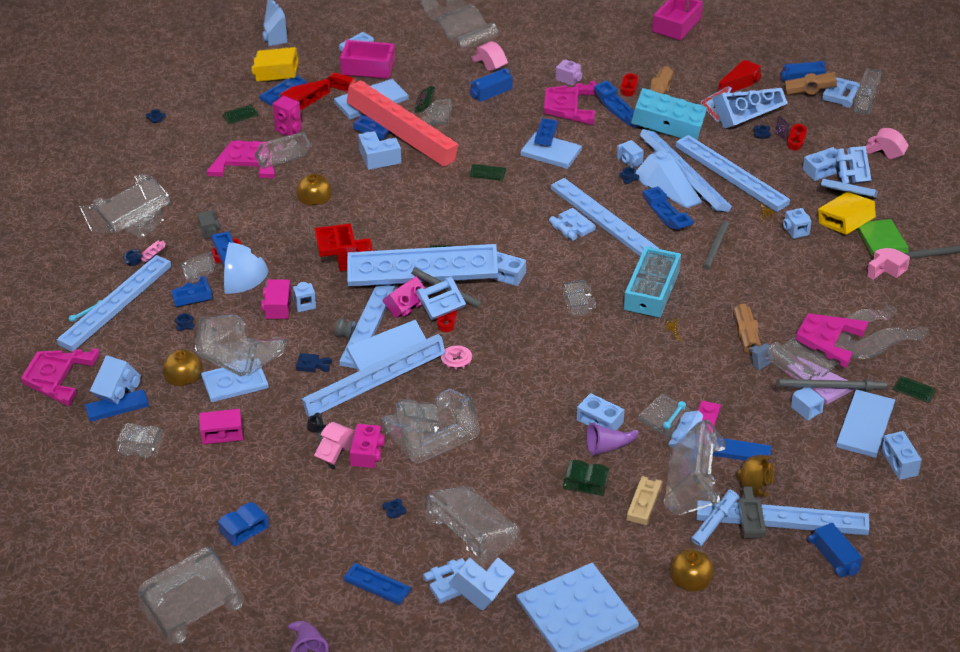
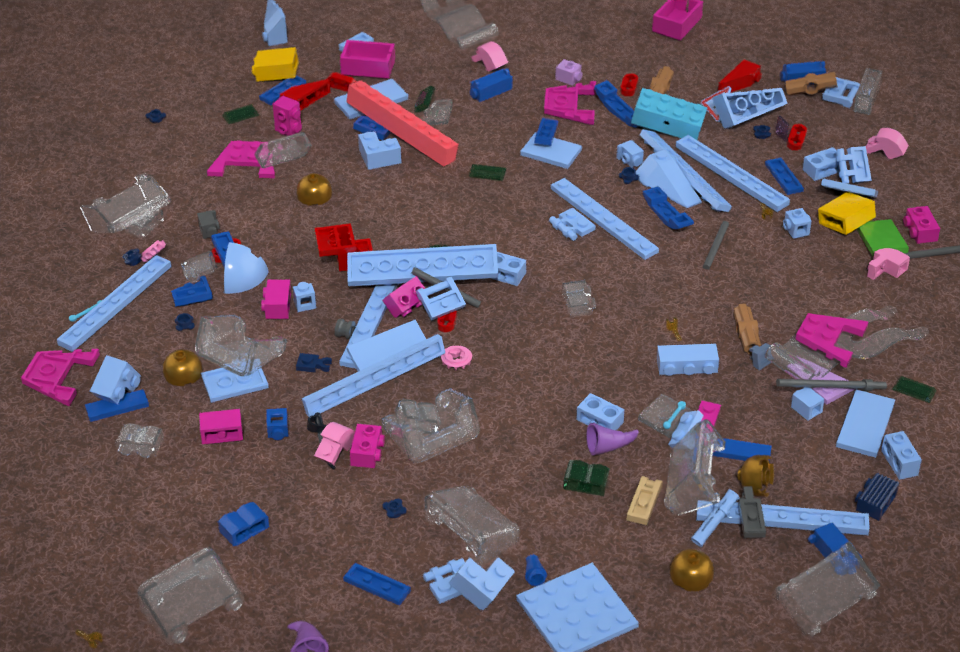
(90, 637): none -> clear yellow hand
(277, 428): none -> blue brick
(535, 572): none -> blue cone
(652, 281): brick -> none
(687, 359): none -> light blue brick
(784, 176): none -> blue tile
(827, 589): none -> clear windscreen
(877, 496): none -> dark blue brick
(921, 224): none -> dark pink brick

